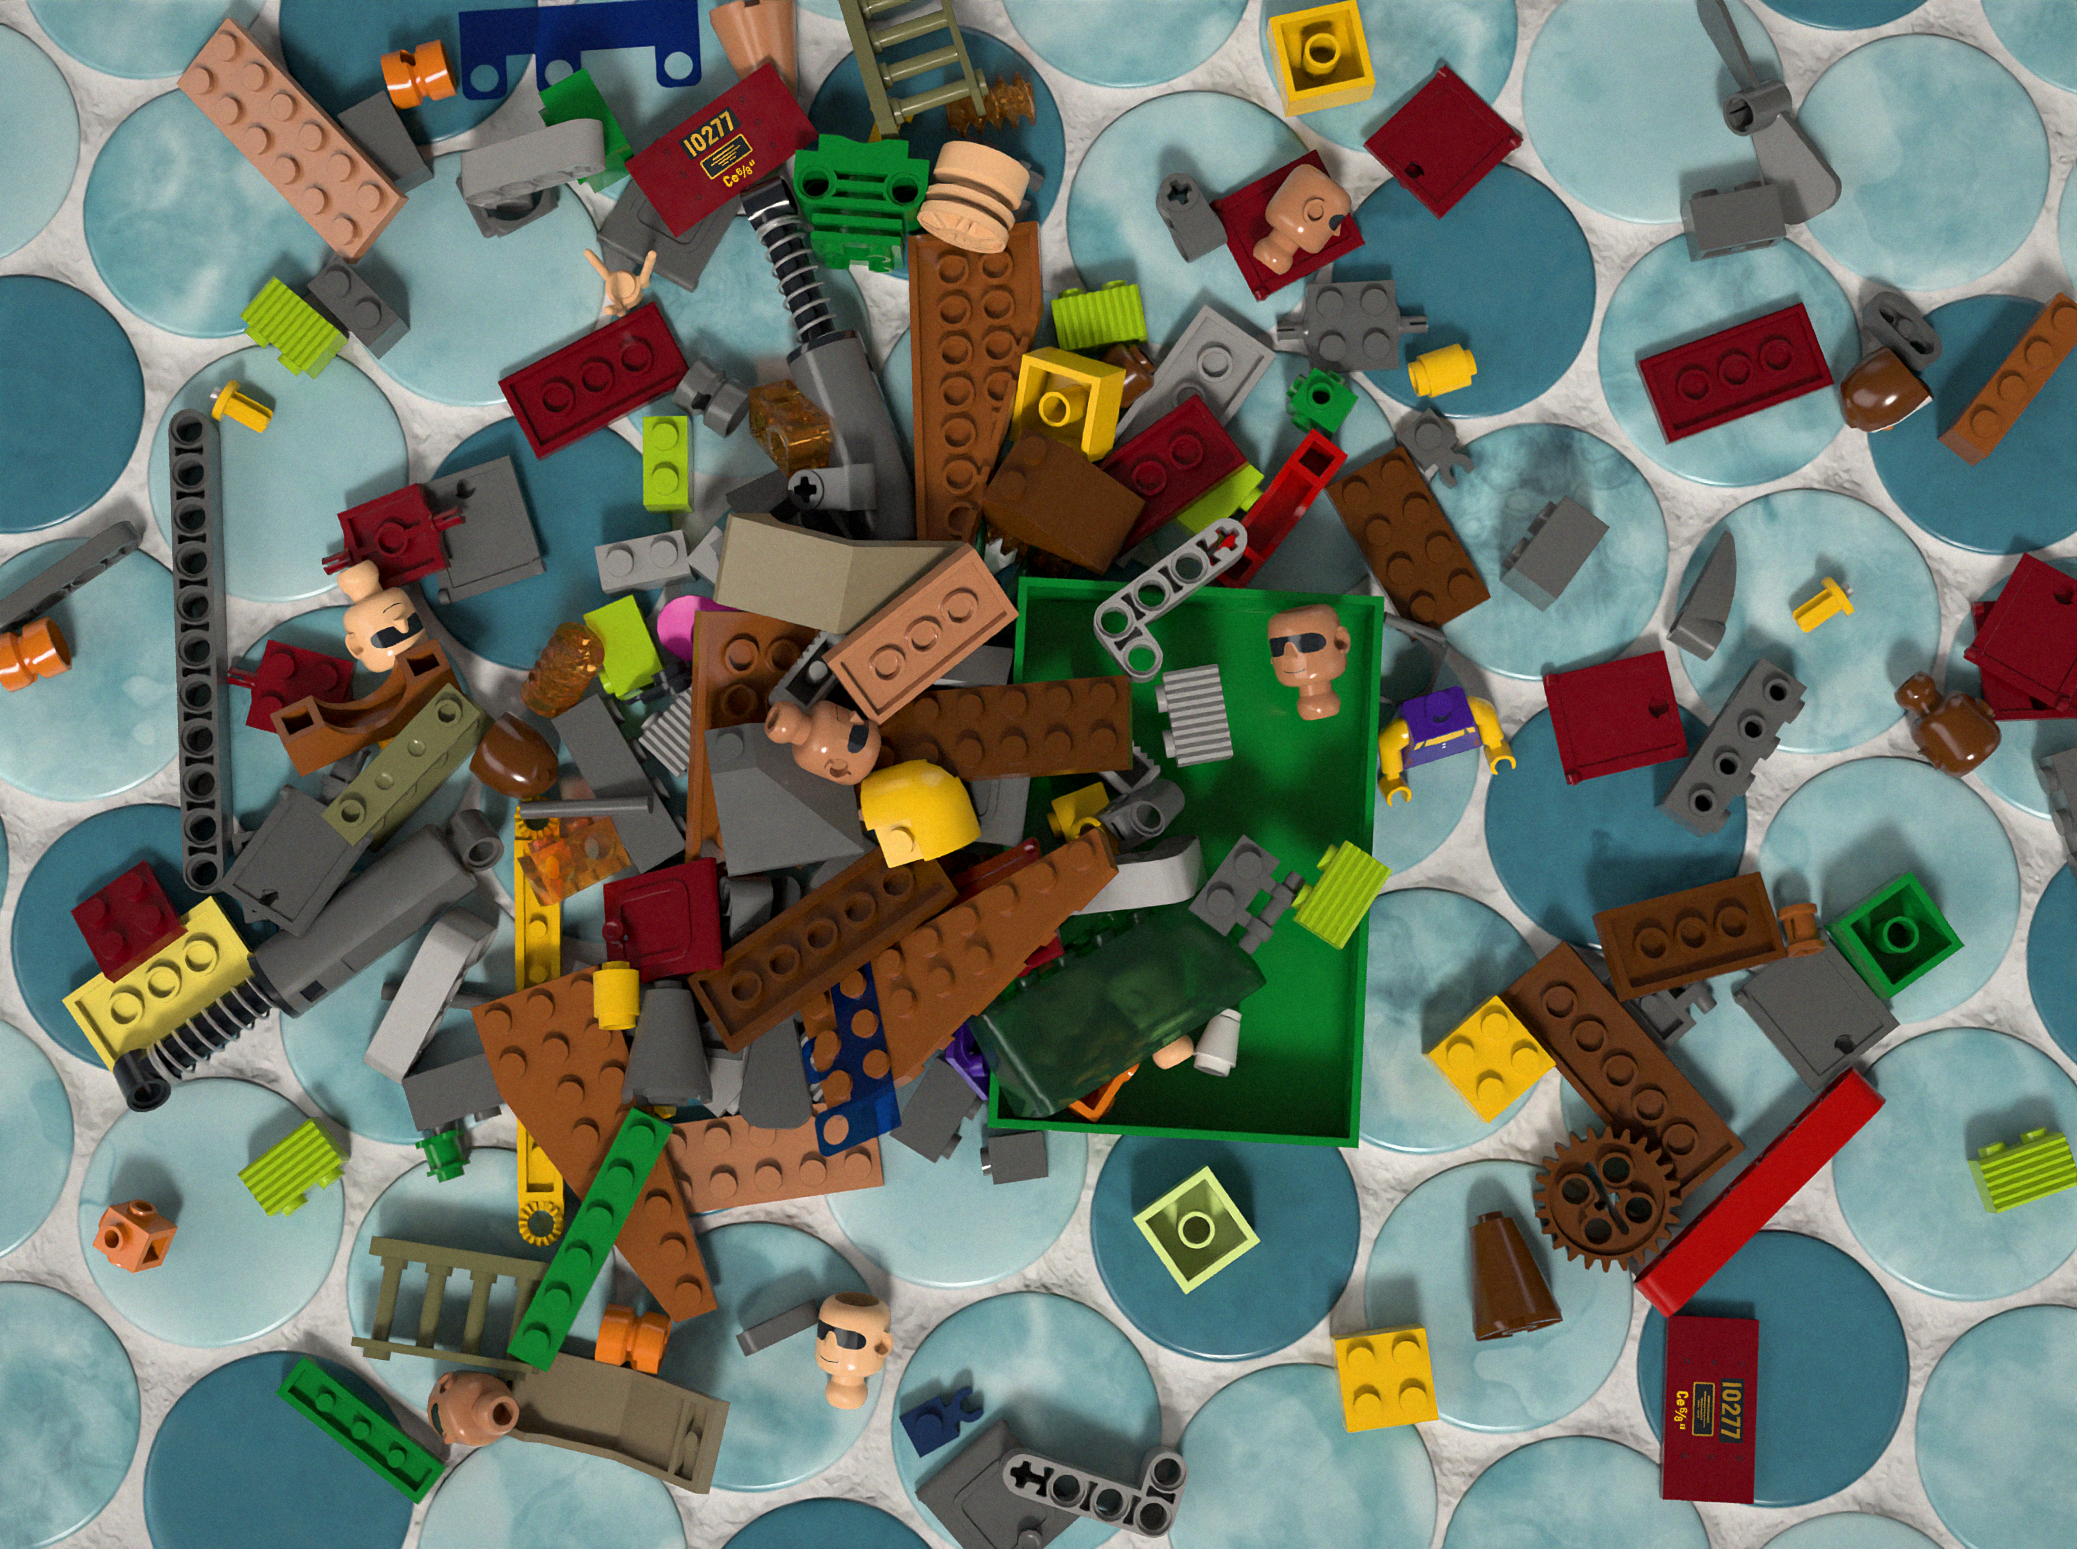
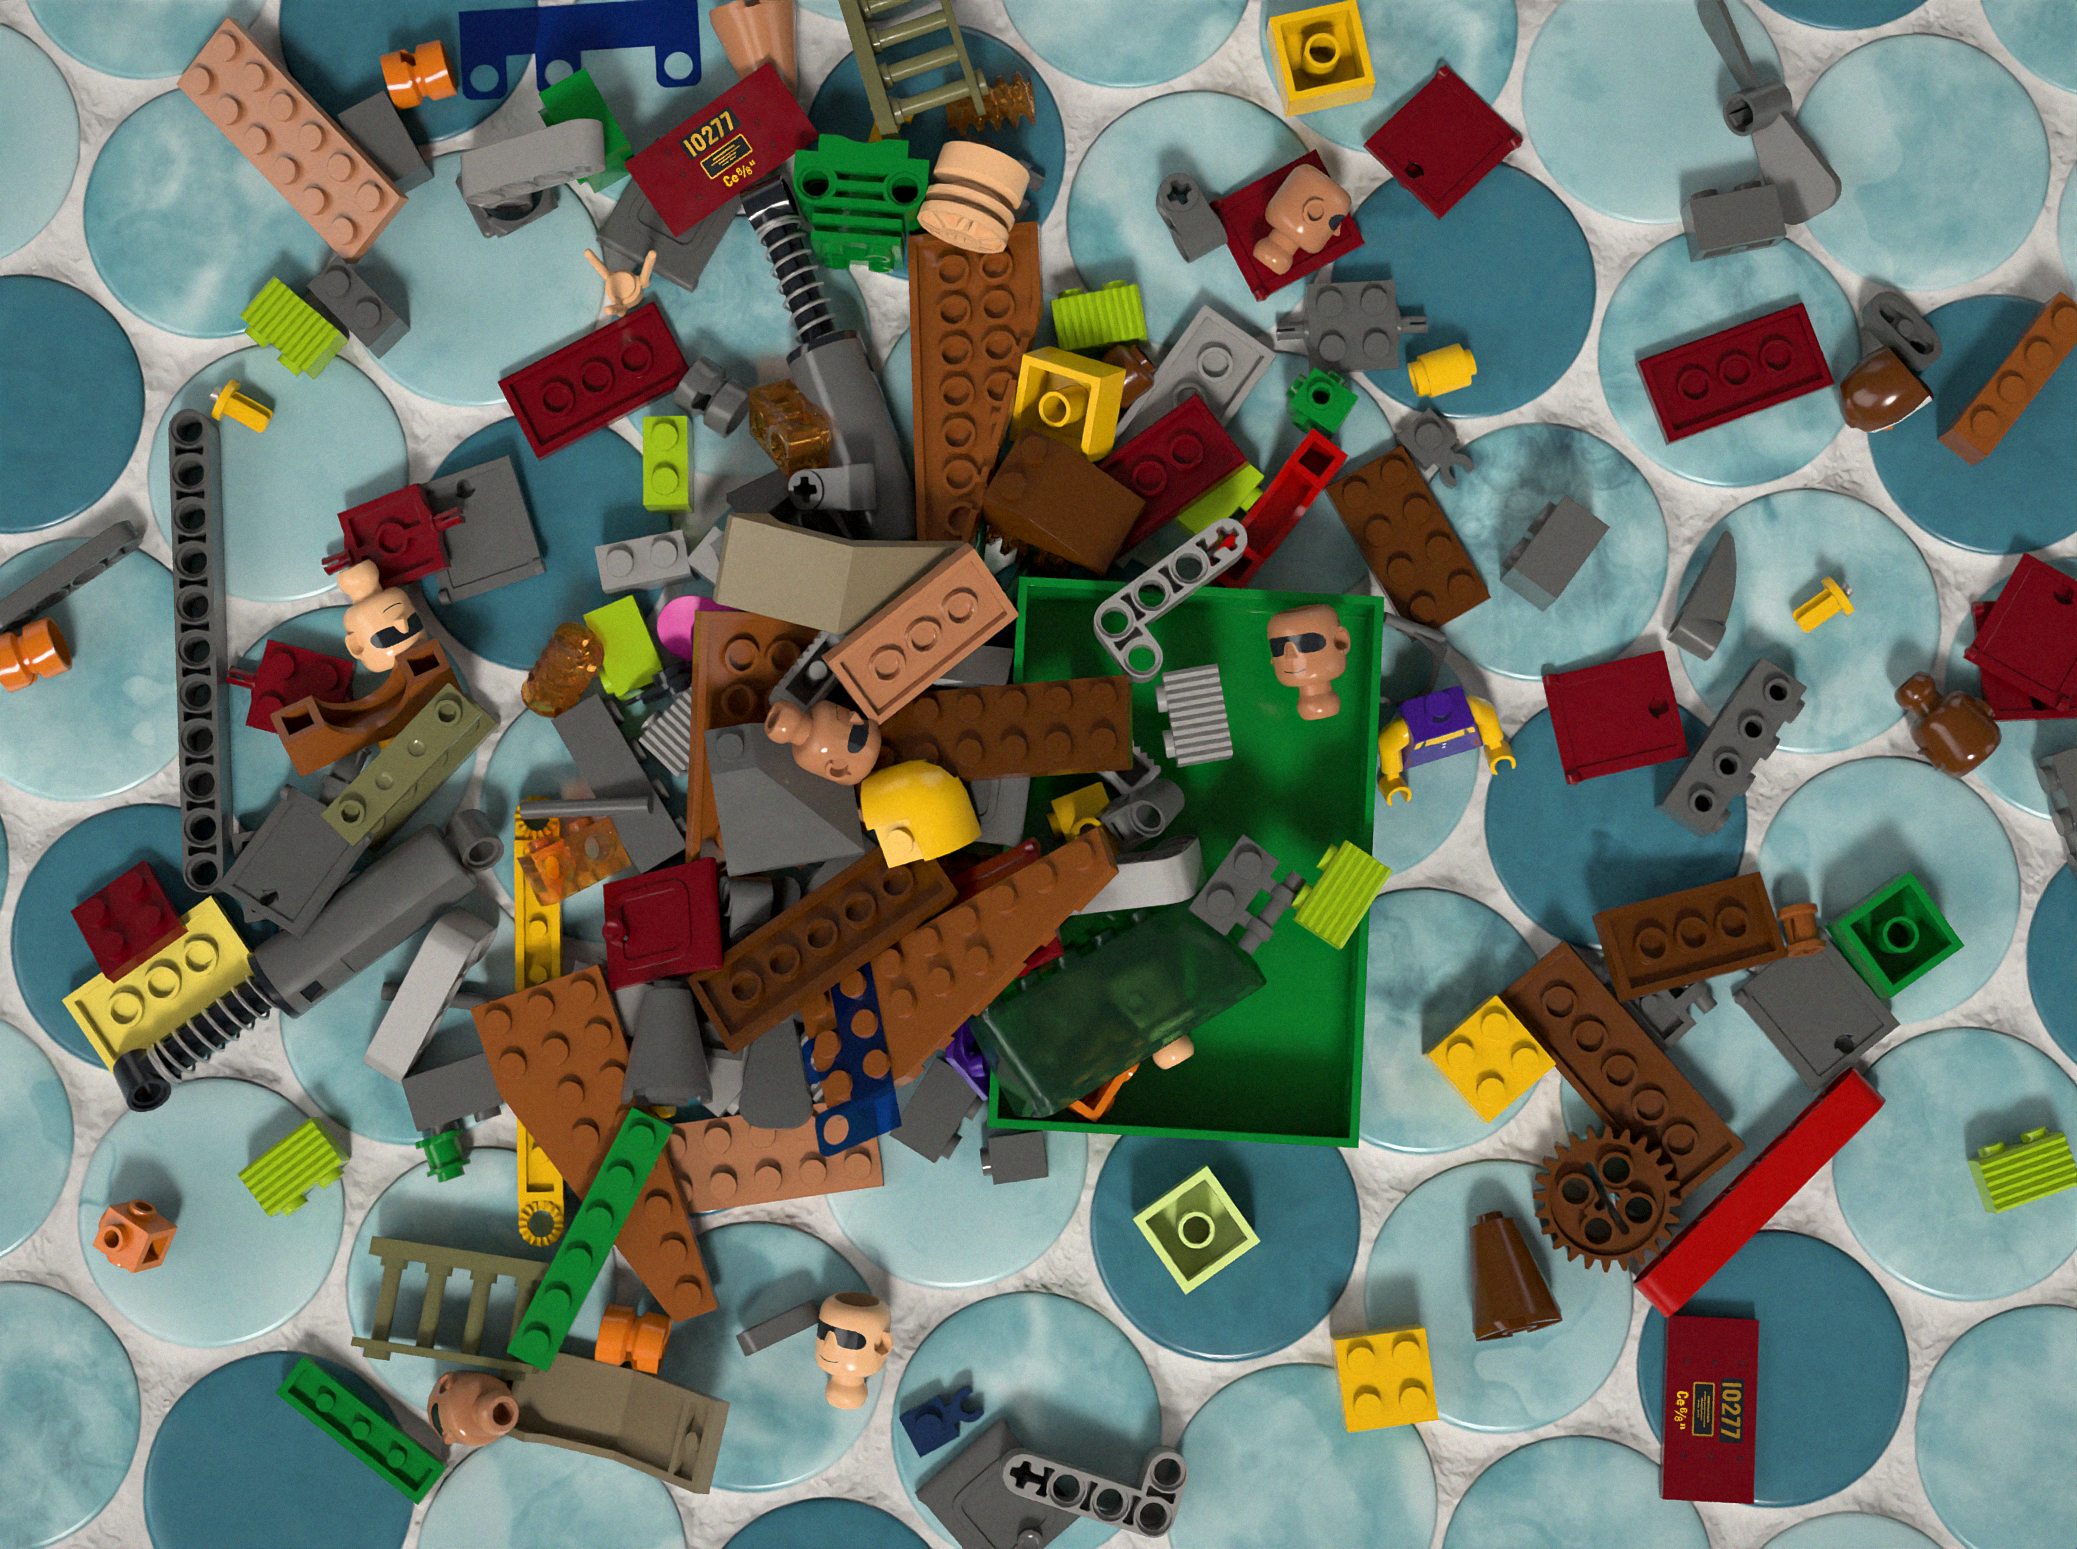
(515, 759): reddish brown piece -> none
(616, 996): yellow brick -> none
(1219, 1044): white cone -> none

